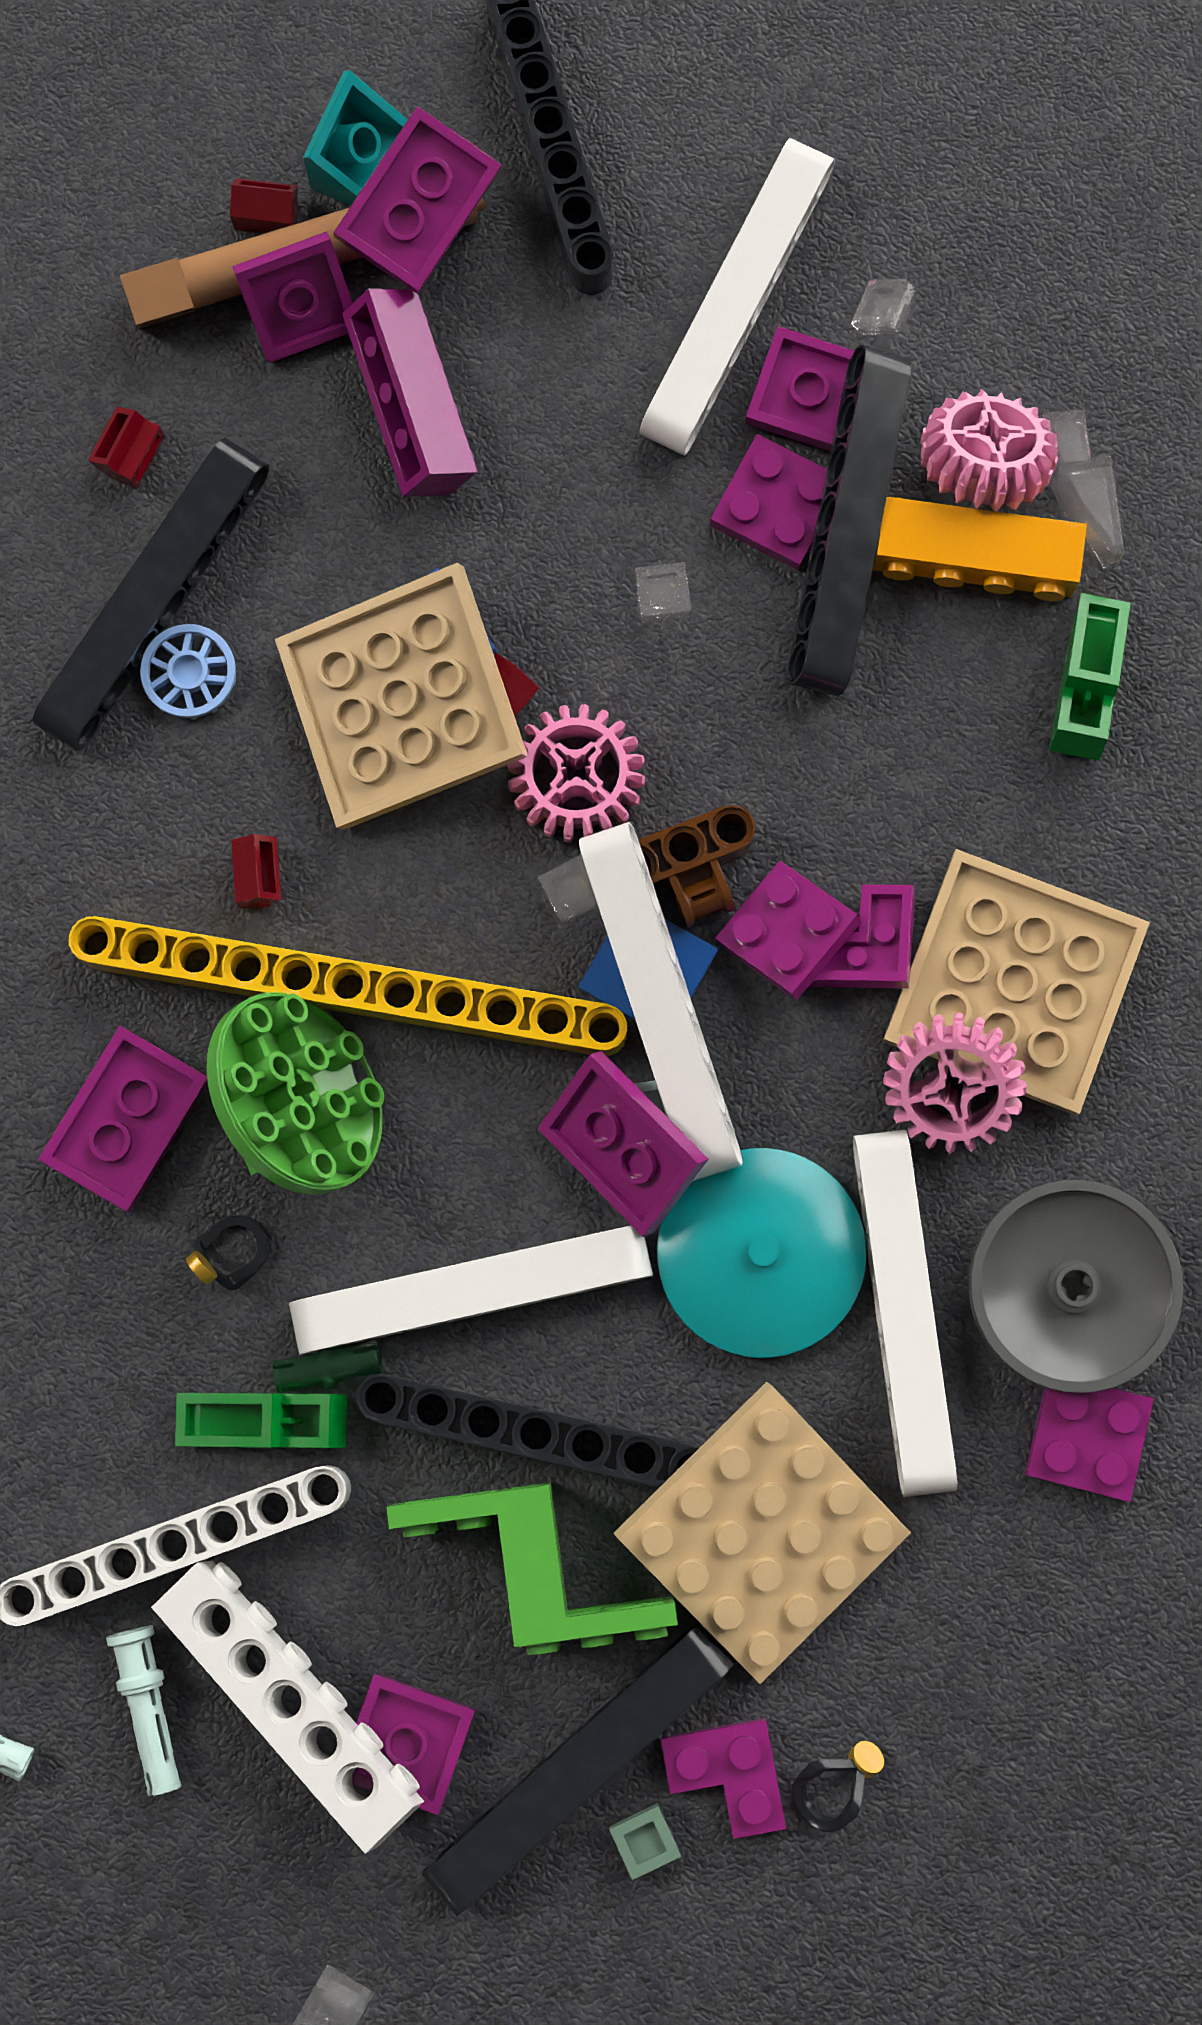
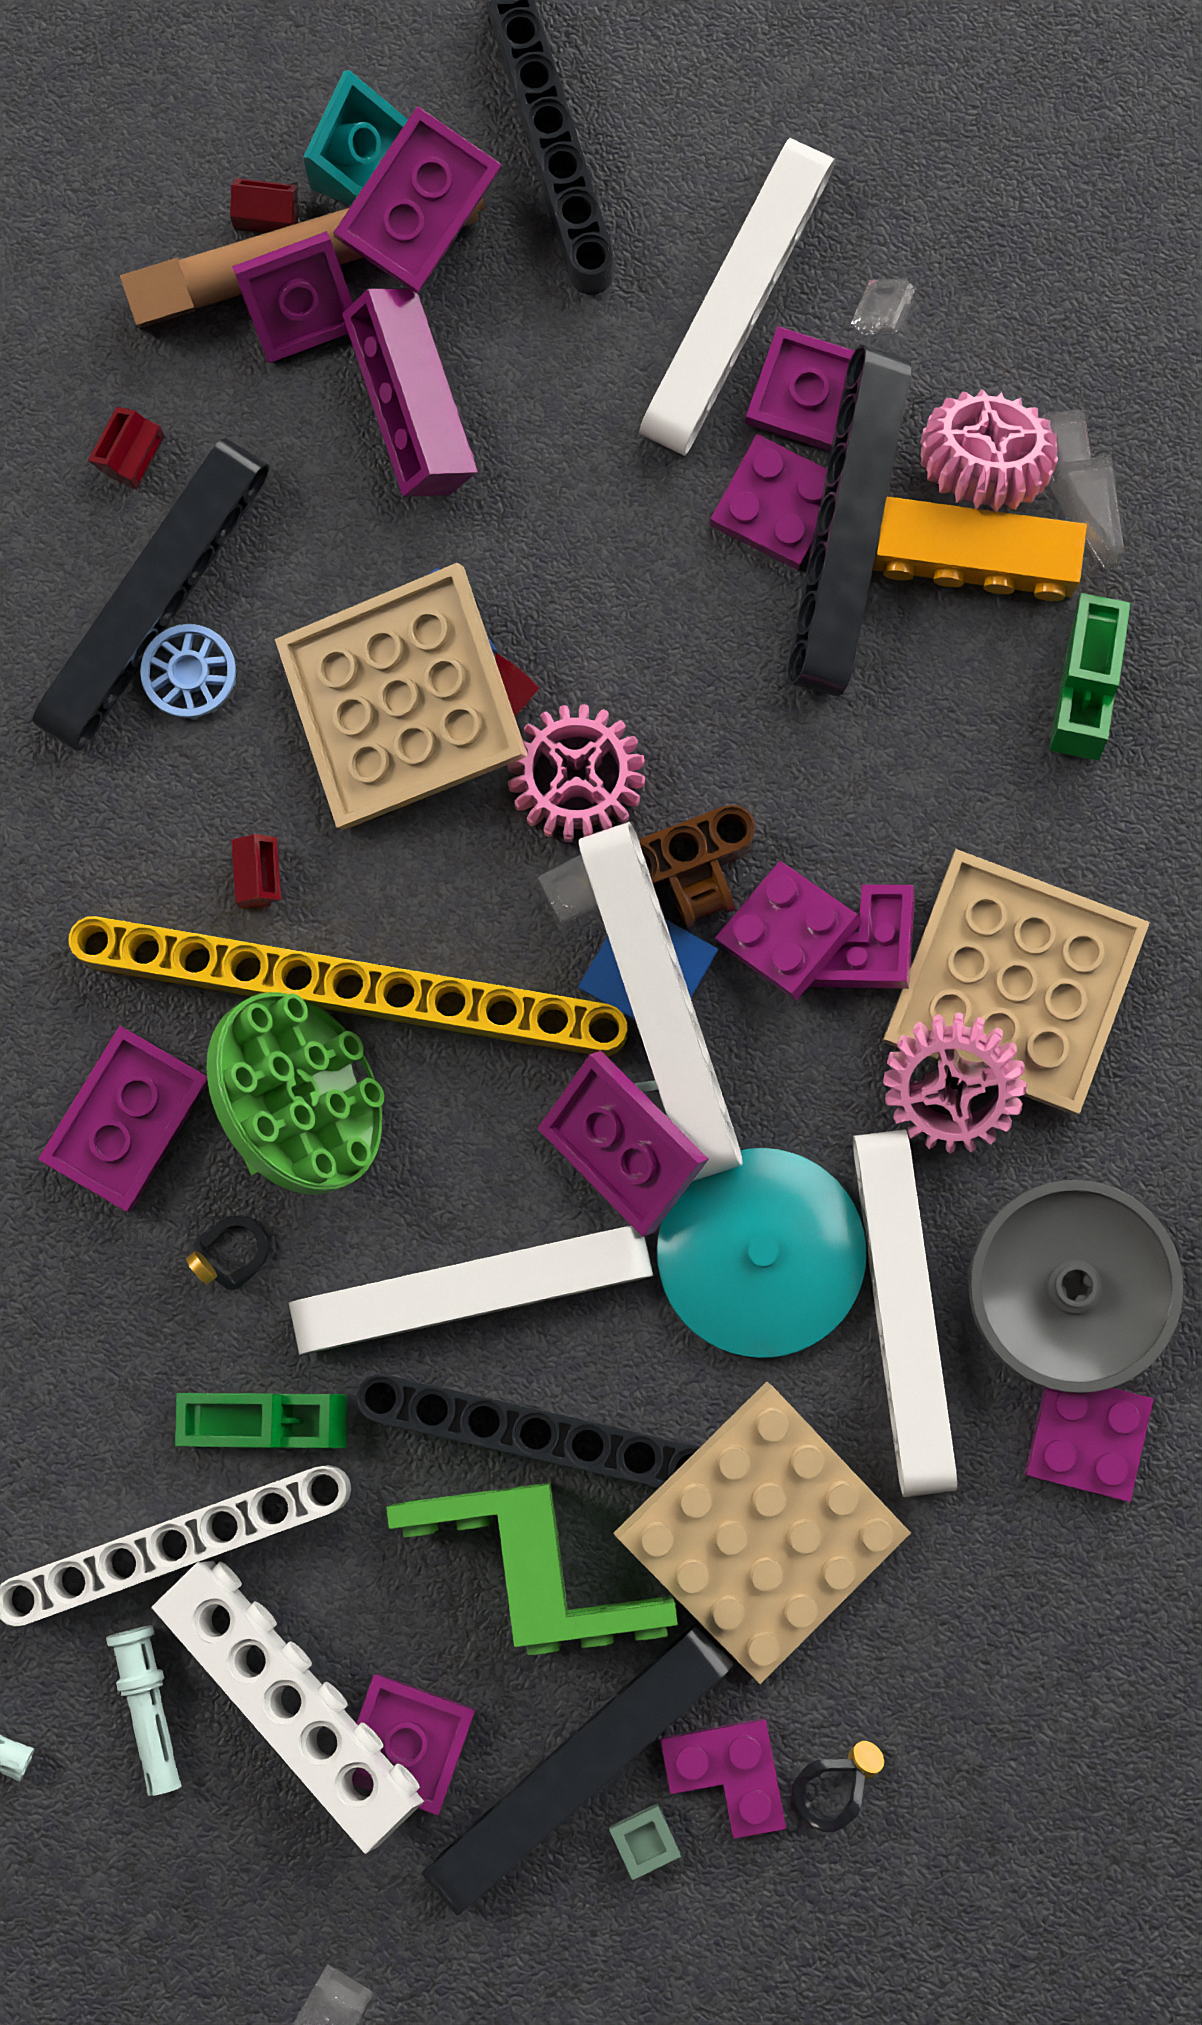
(327, 1367): clear green pin -> none
(663, 592): clear plate -> none

